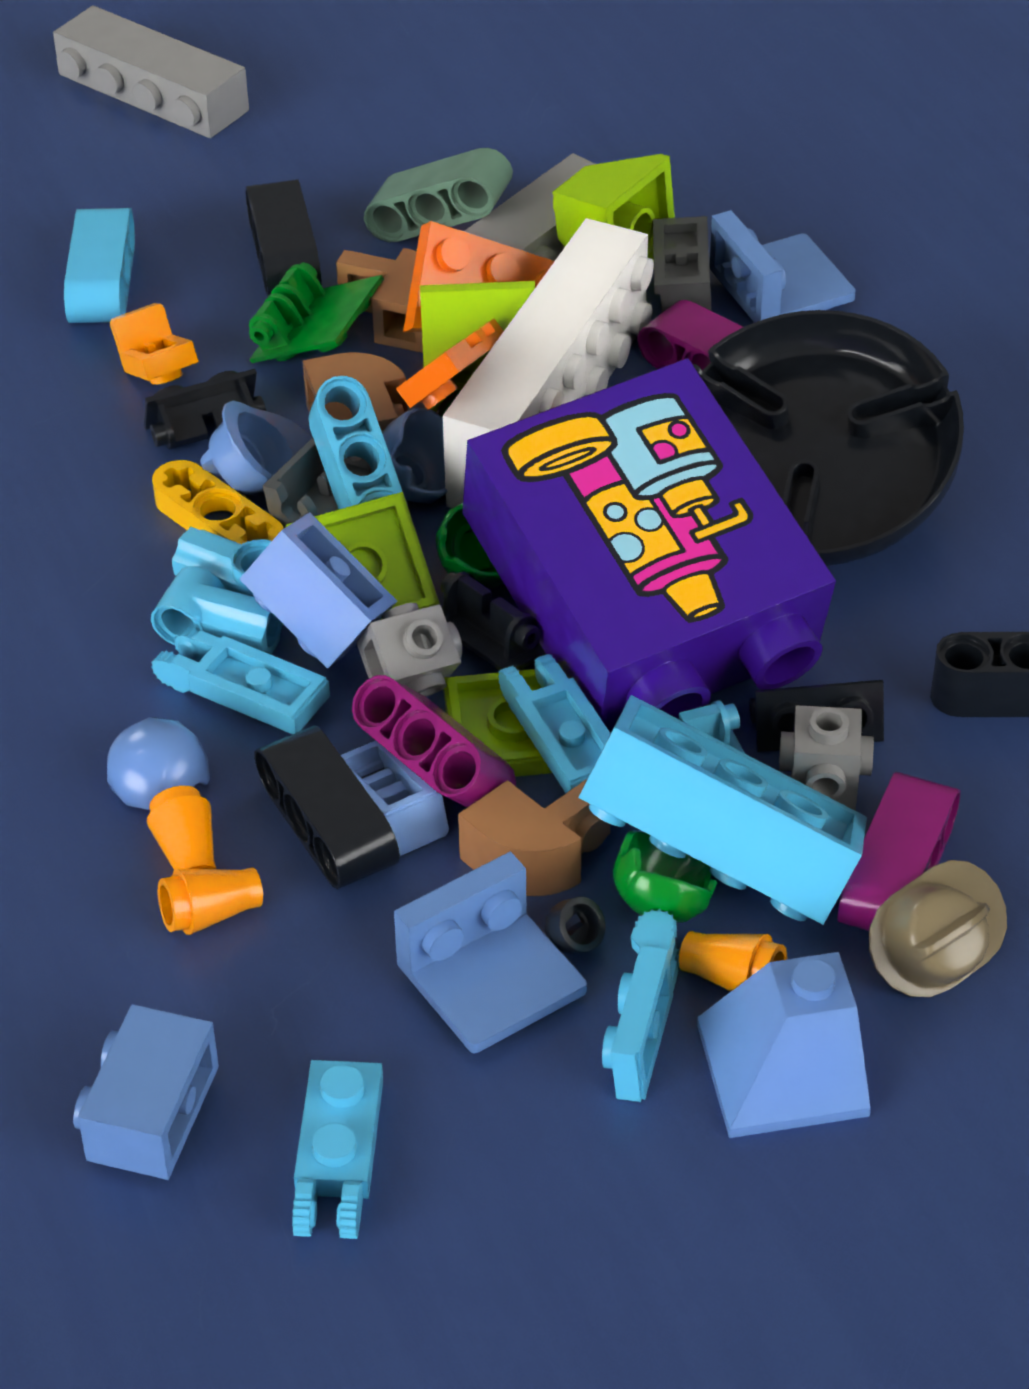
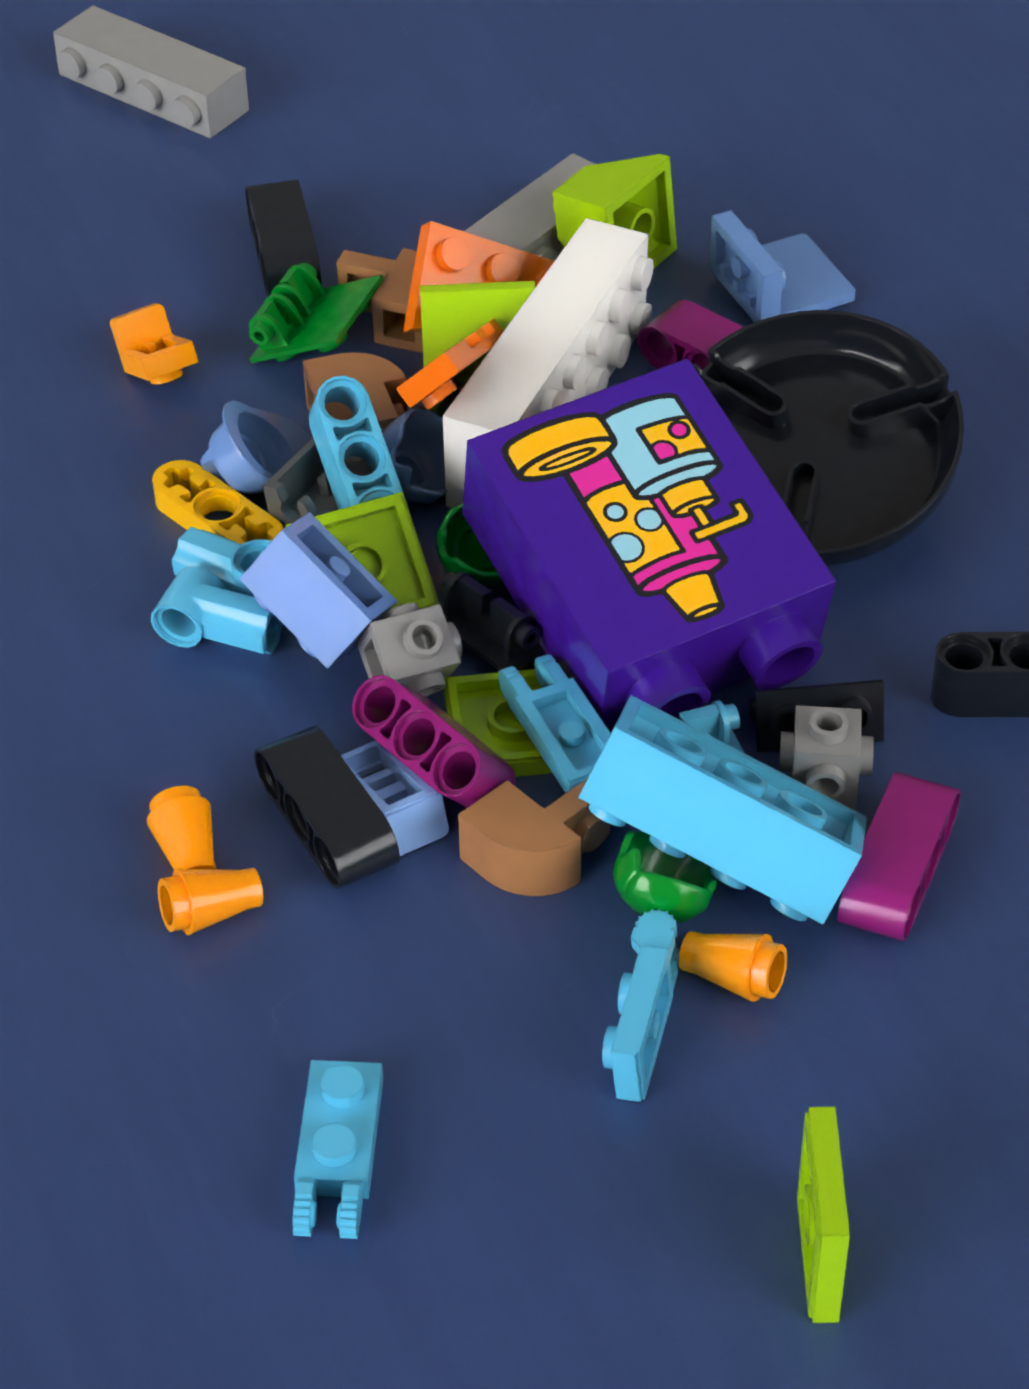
(99, 265): medium azure beam -> none
(147, 1091): medium blue brick -> none
(154, 758): medium blue hair -> none
(179, 412): black hinge -> none
(242, 679): medium azure hinge -> none
(440, 192): sand green beam -> none
(483, 955): medium blue bracket -> none
(583, 935): black hinge -> none
(681, 260): dark grey hinge -> none
(787, 1048): medium blue slope -> none
(822, 1215): none -> lime tile
(938, 929): dark tan piece -> none

